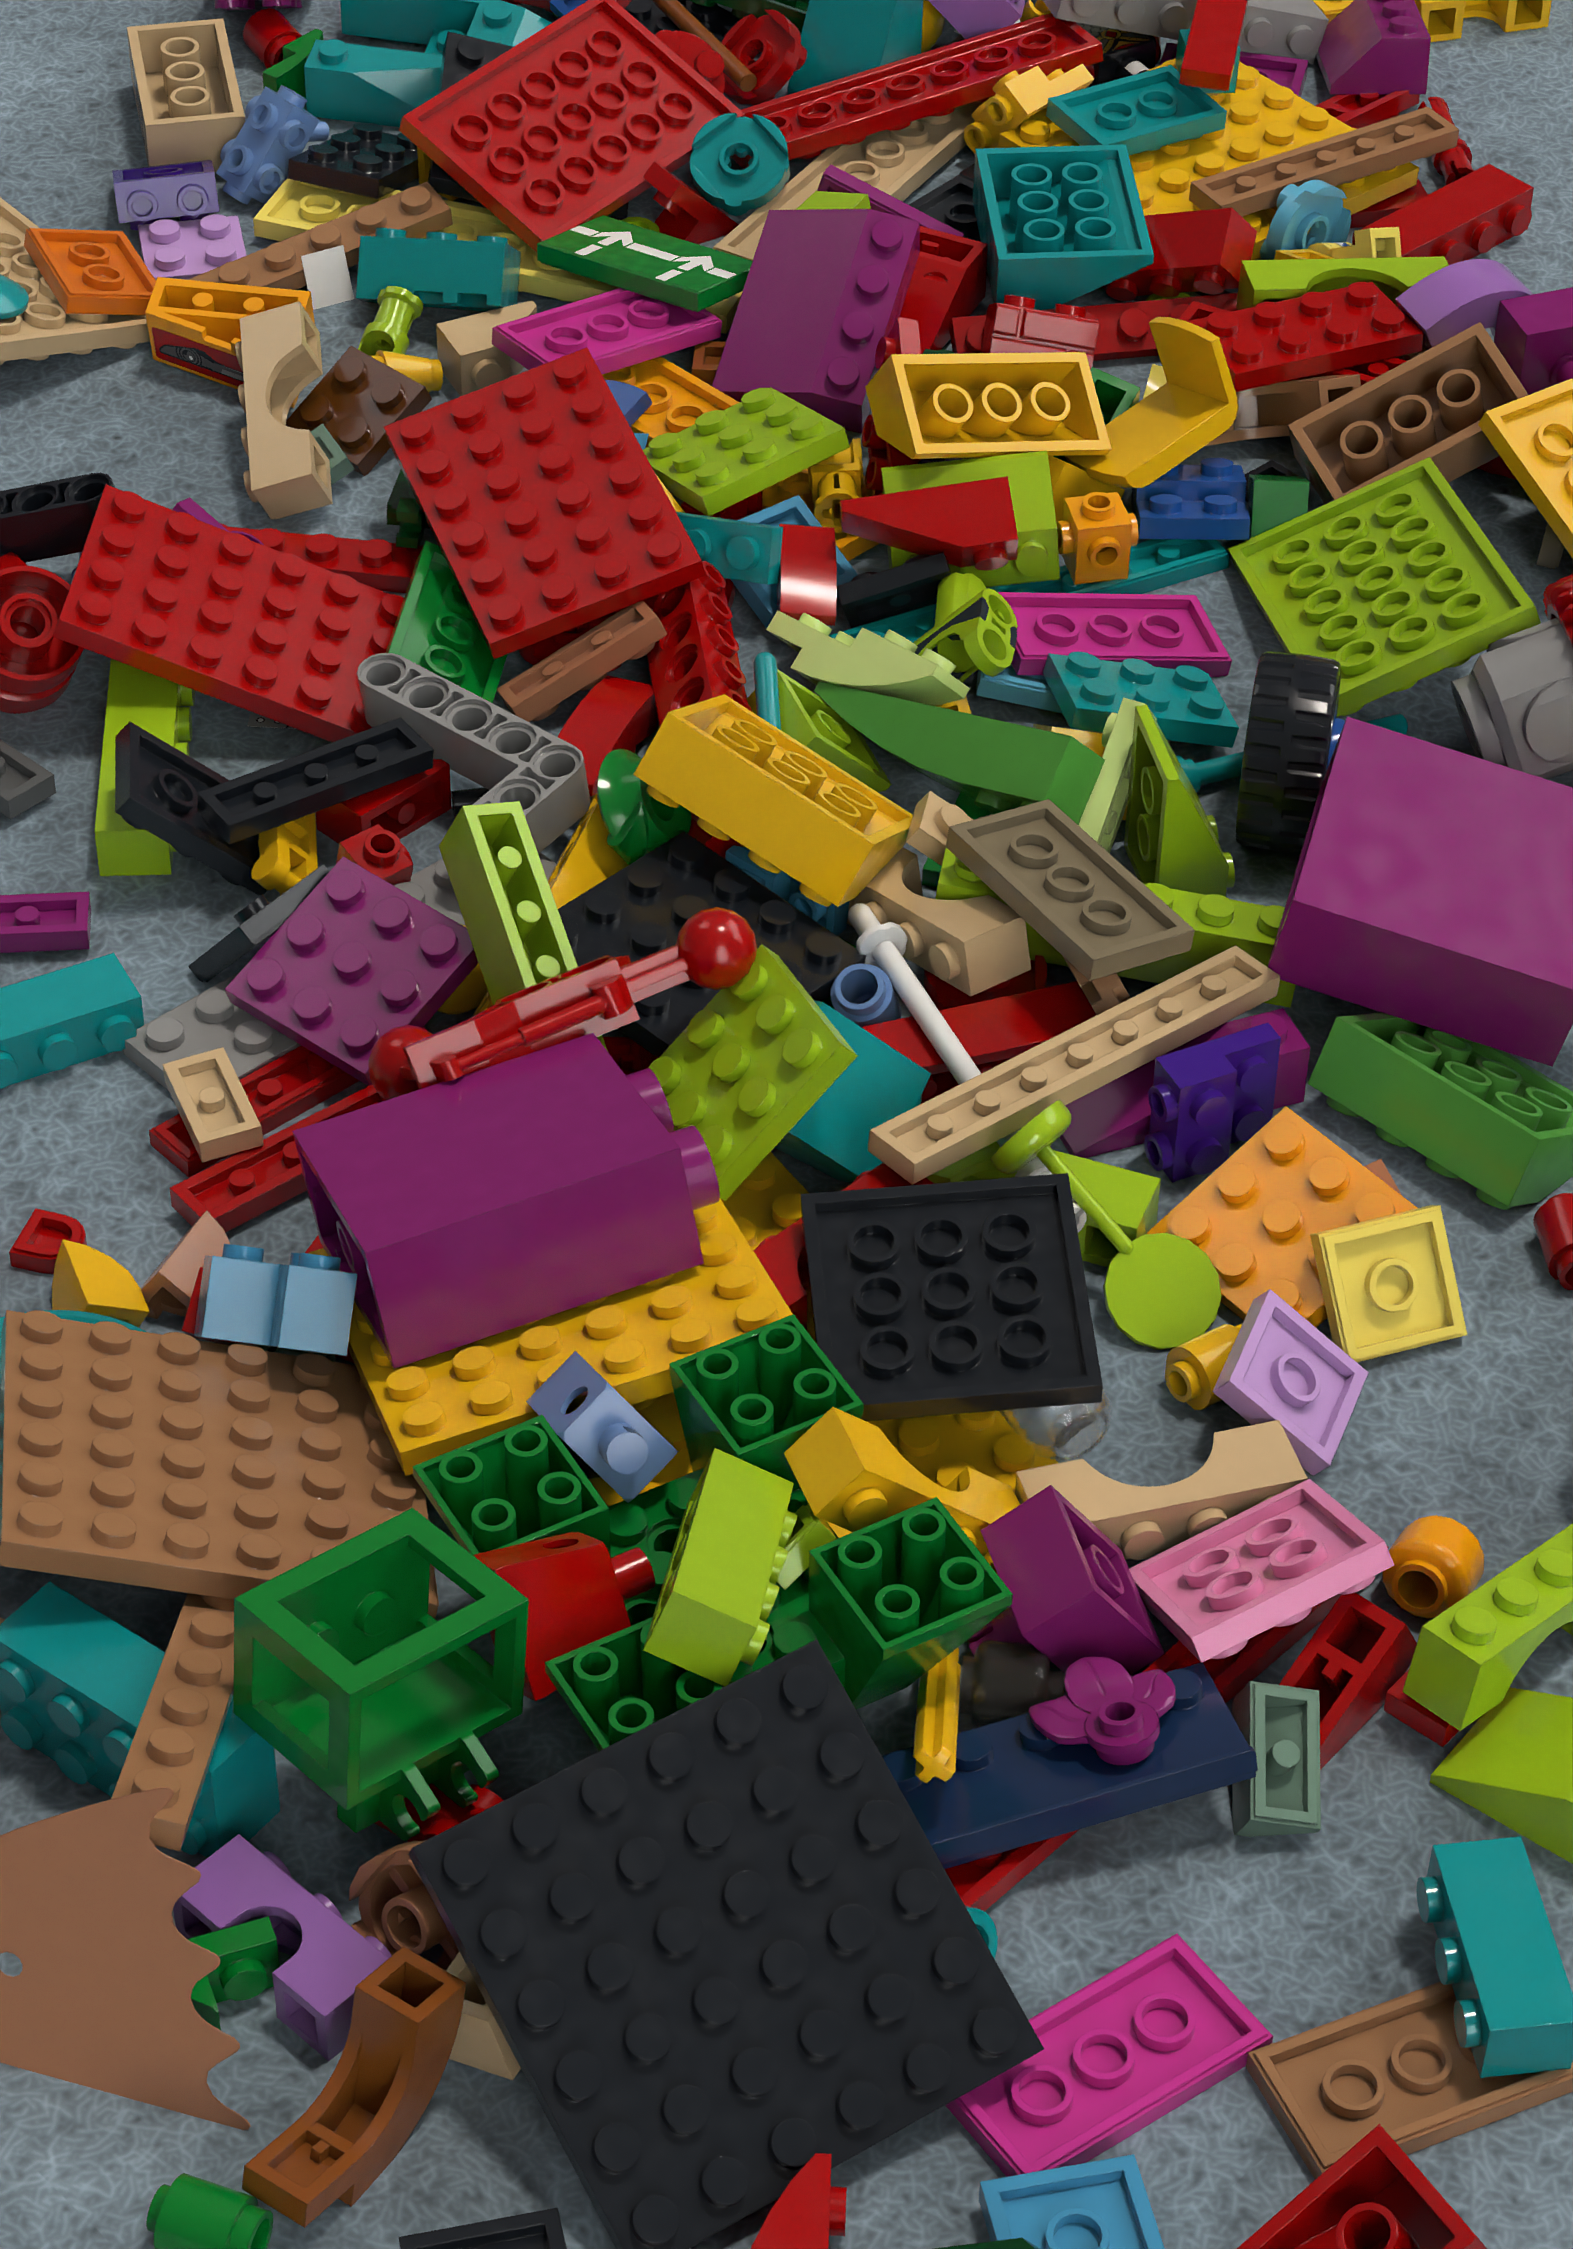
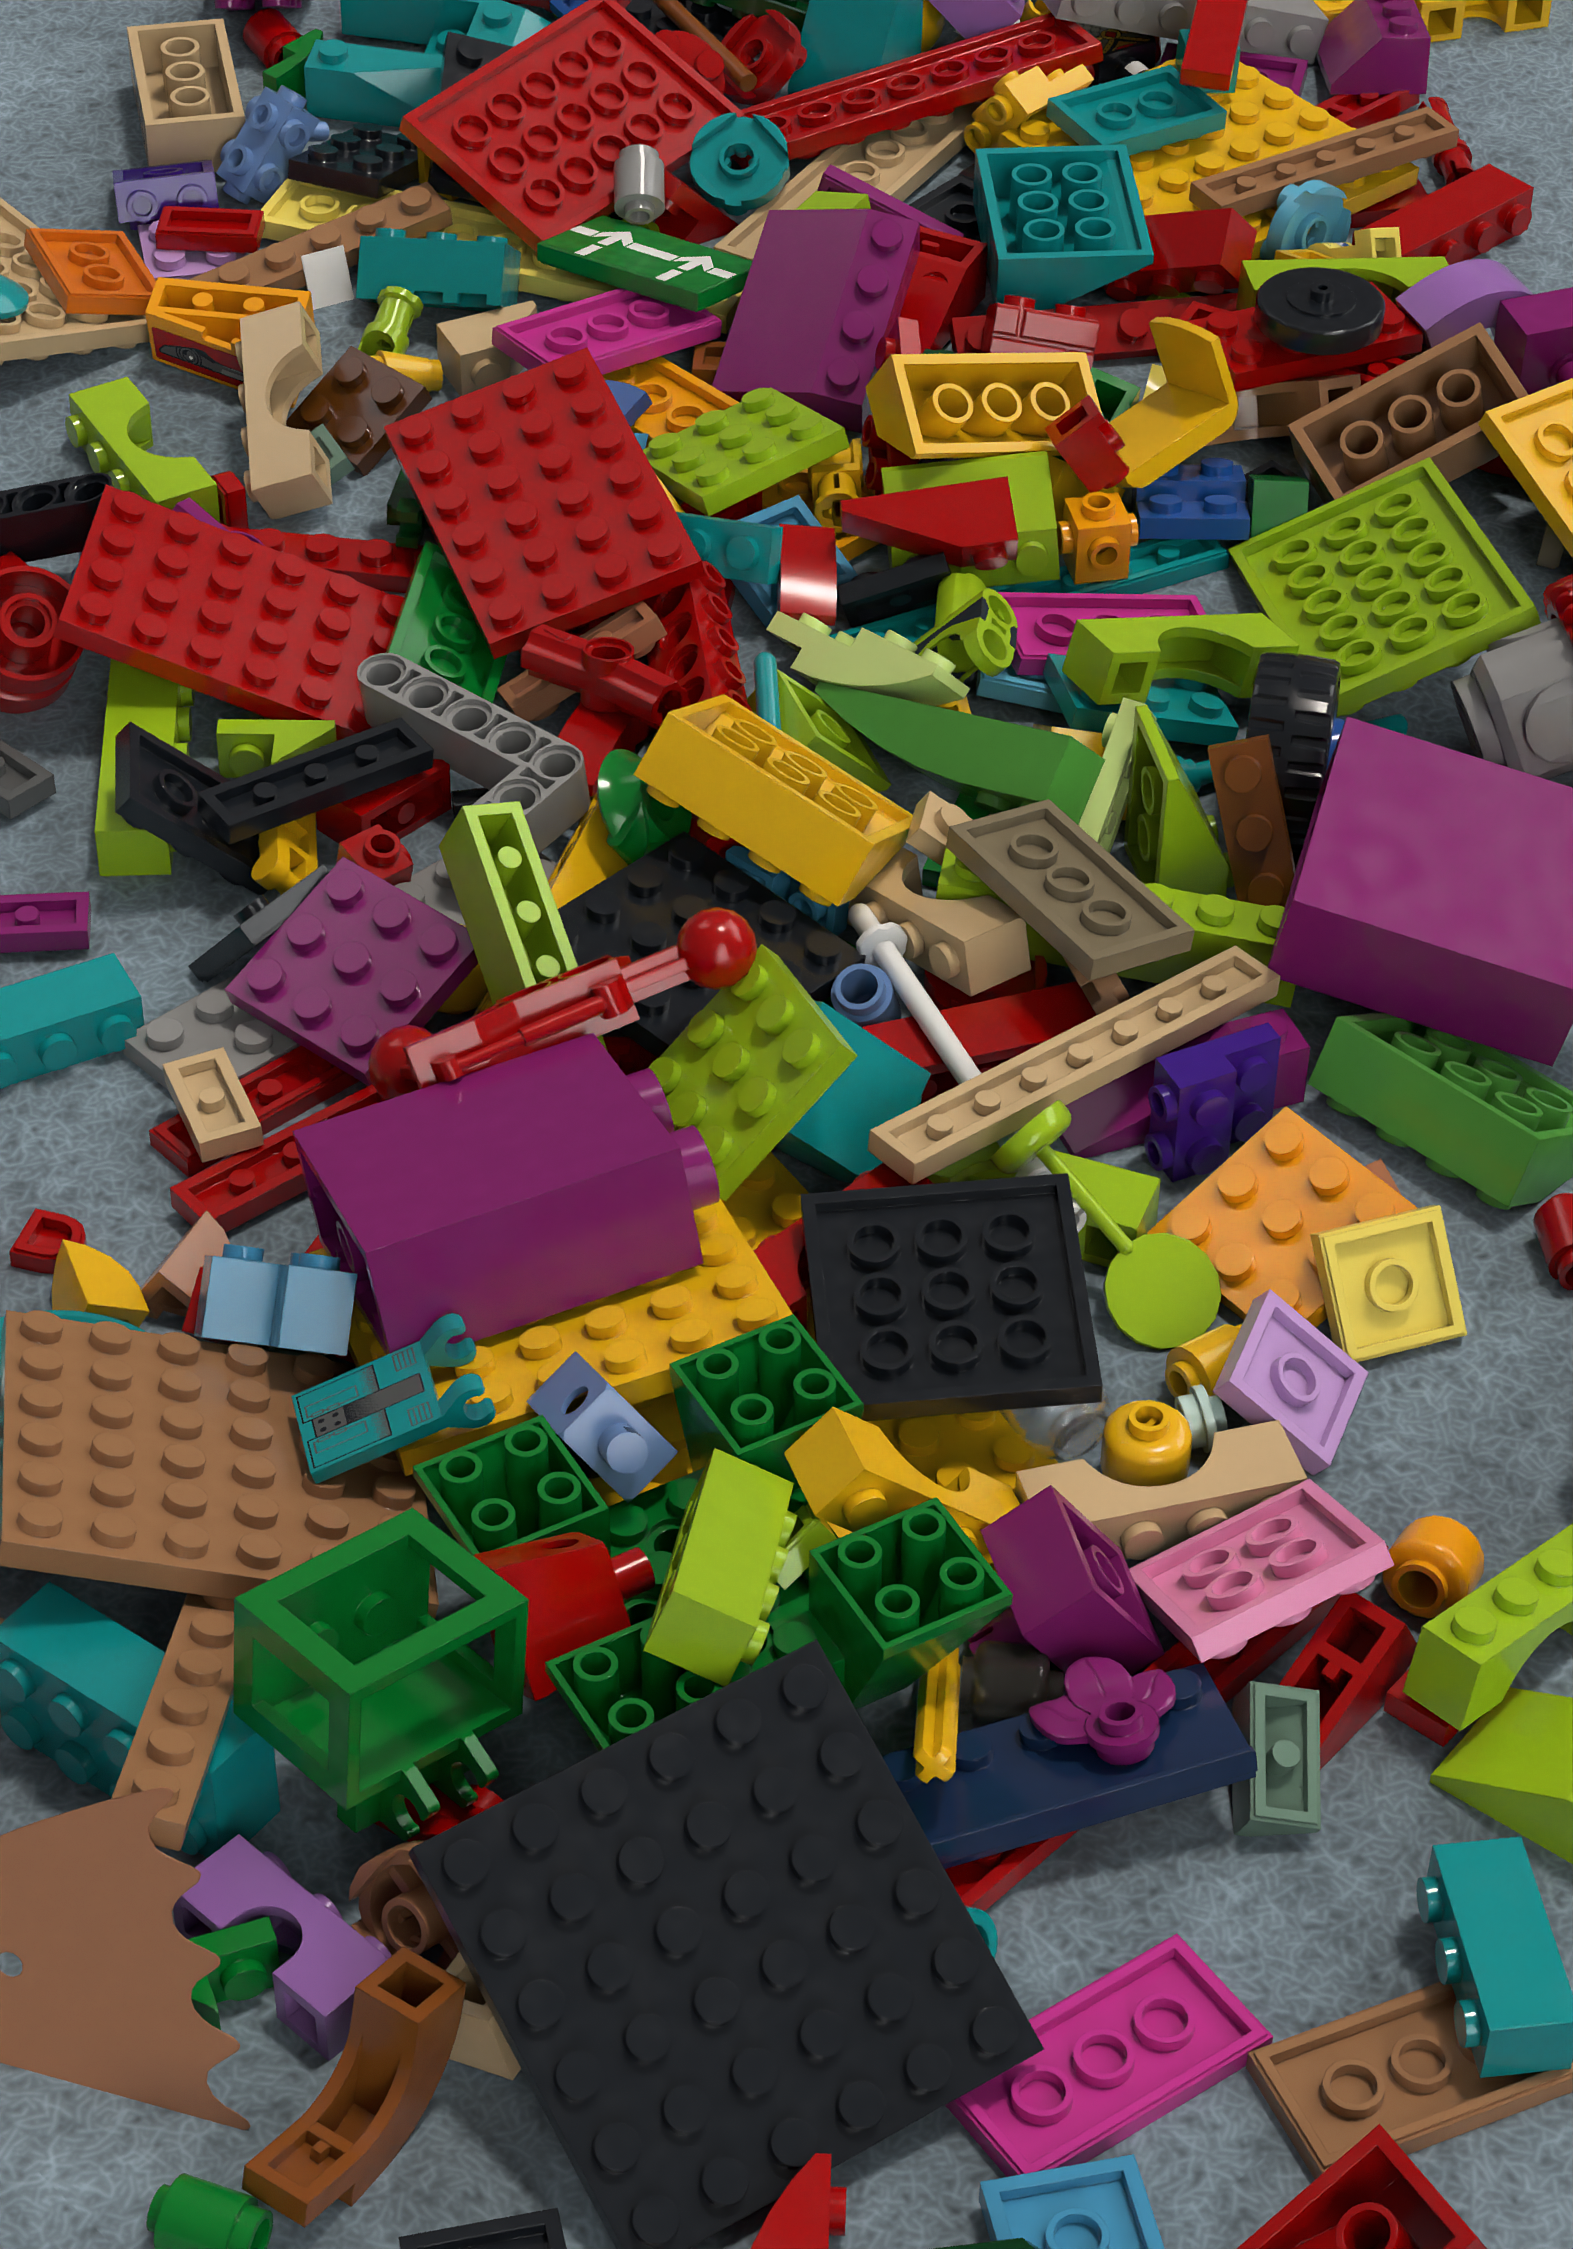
(116, 431): none -> lime arch
(210, 229): none -> red tile
(231, 500): none -> red tile
(258, 743): none -> lime slope
(390, 1403): none -> teal flag
(603, 674): none -> red piece
(639, 184): none -> light grey brick
(1089, 445): none -> red brick
(1126, 654): none -> lime arch
(1146, 1444): none -> yellow head
(1203, 1414): none -> light aqua plate
(1253, 820): none -> dark orange plate
(1319, 311): none -> black wheel

